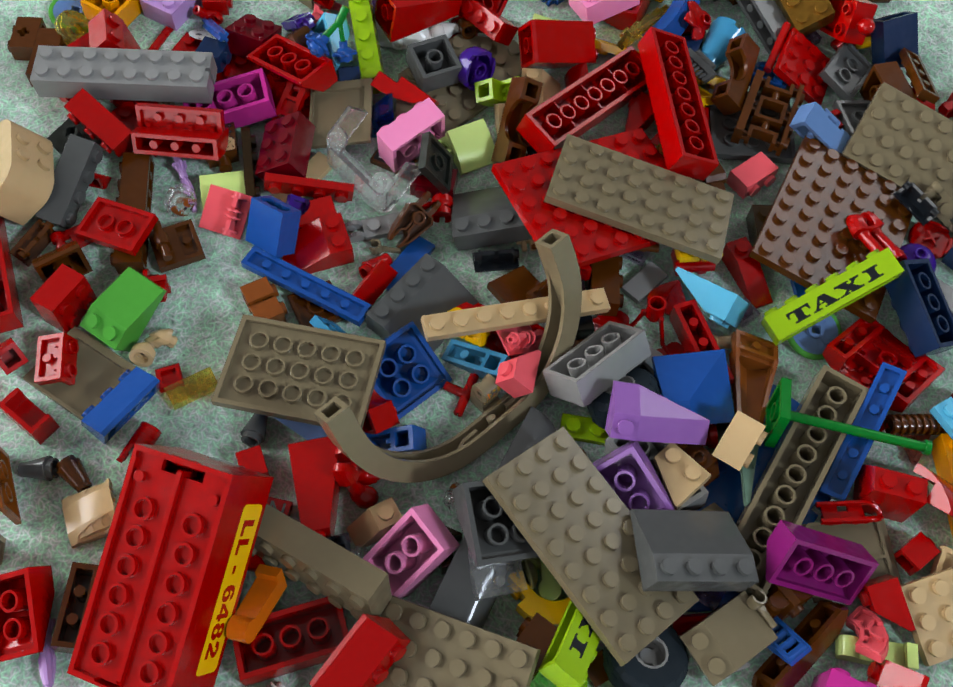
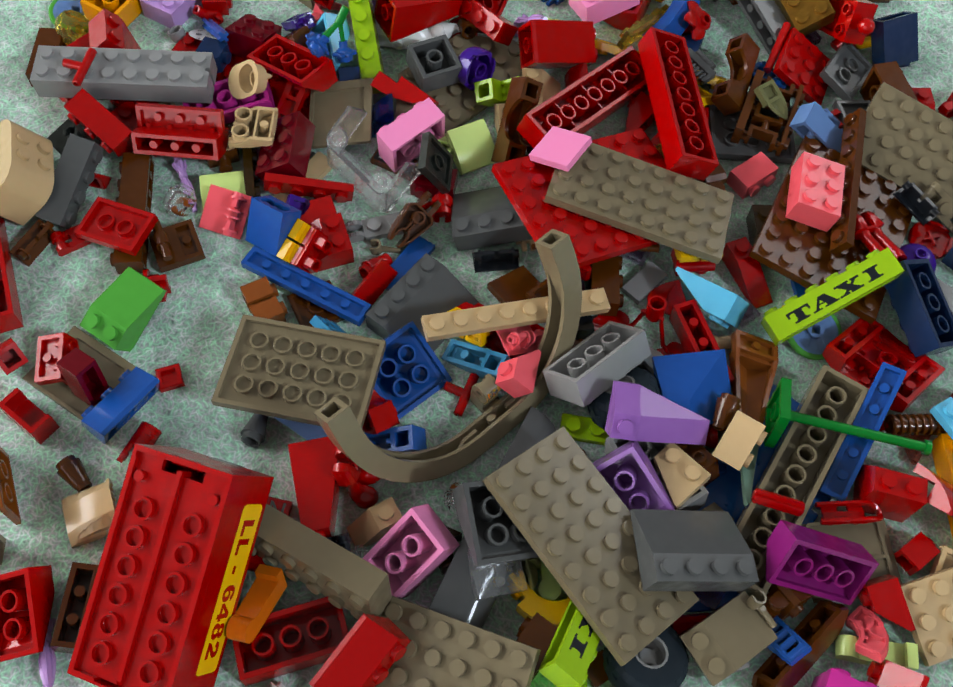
(24, 36): reddish brown brick -> none
(40, 468): dark grey cone -> none
(64, 298): red brick -> none
(68, 254): reddish brown slope -> none
(81, 67): none -> red piece
(83, 376): none -> dark red brick
(144, 354): tan arm -> none
(161, 38): red wheel -> none
(176, 33): none -> light grey hinge
(191, 388): clear yellow plate -> none
(247, 79): none -> tan piece
(253, 127): none -> tan slope
(253, 459): red brick -> none
(313, 243): none -> red hips
(524, 19): none -> lavender piece
(560, 148): none -> bright pink tile
(718, 37): dark azure cone -> none
(725, 410): none -> reddish brown cone
(771, 96): none -> olive plate
(778, 502): none -> red axle
(815, 191): none -> coral brick
(851, 156): none -> reddish brown plate
(919, 76): reddish brown plate -> none

